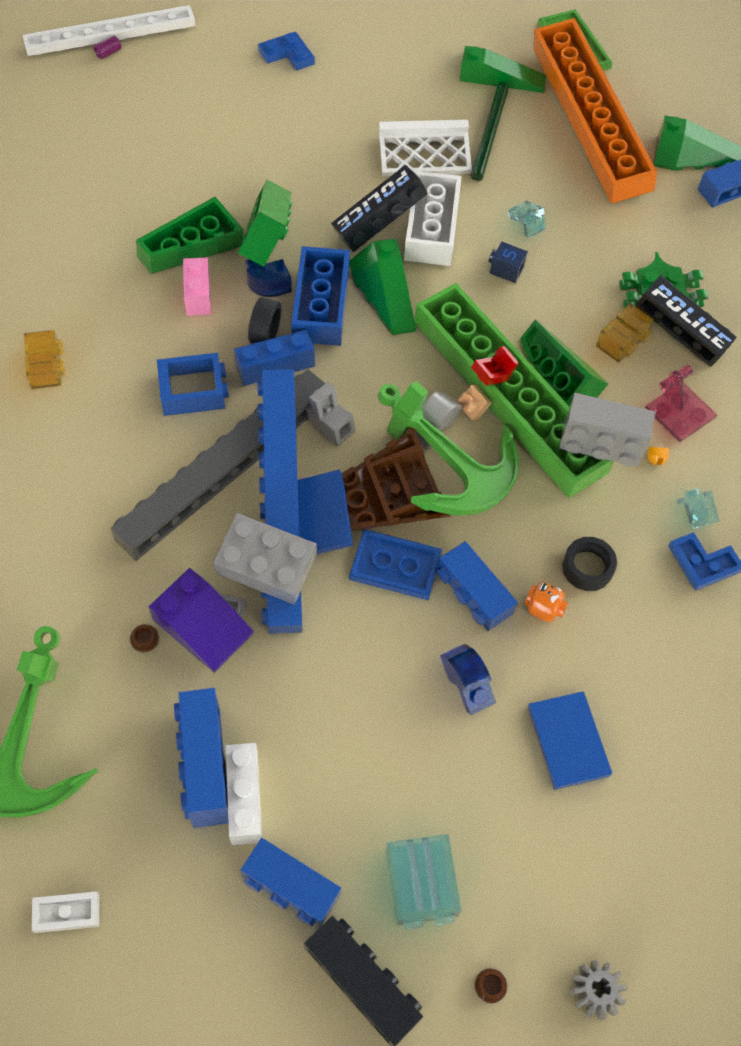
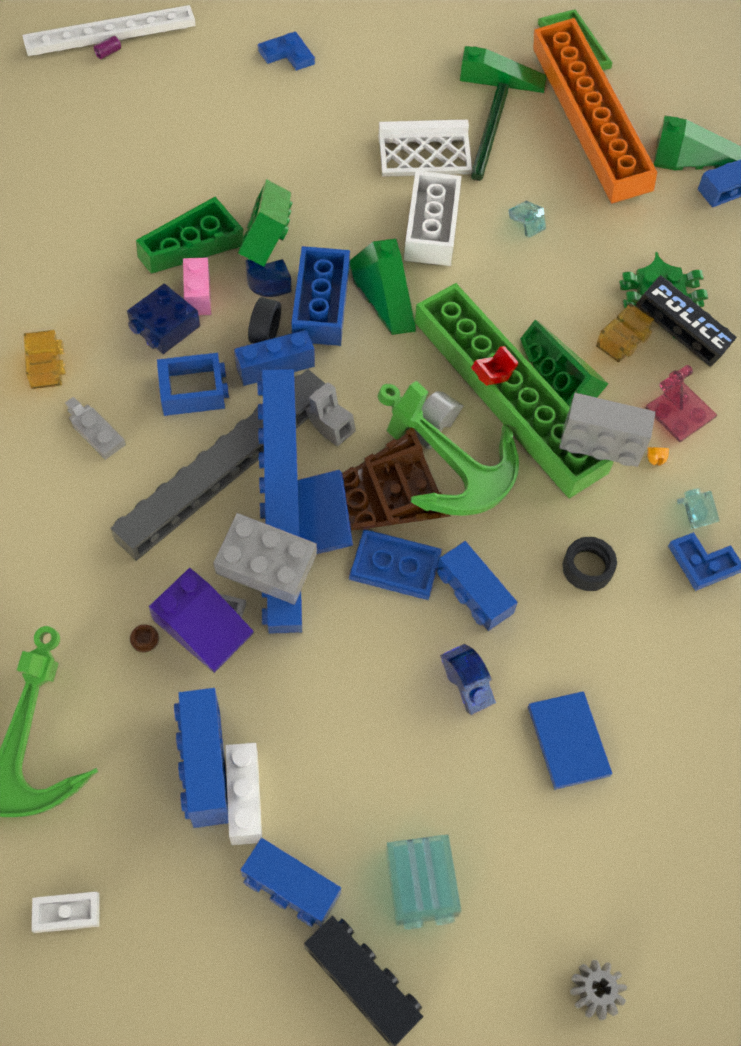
(94, 428): none -> light grey hinge
(163, 318): none -> clear blue brick
(379, 208): black brick -> none
(474, 402): light nougat tile -> none
(490, 985): reddish brown plate -> none
(507, 261): dark blue brick -> none
(546, 602): orange head -> none

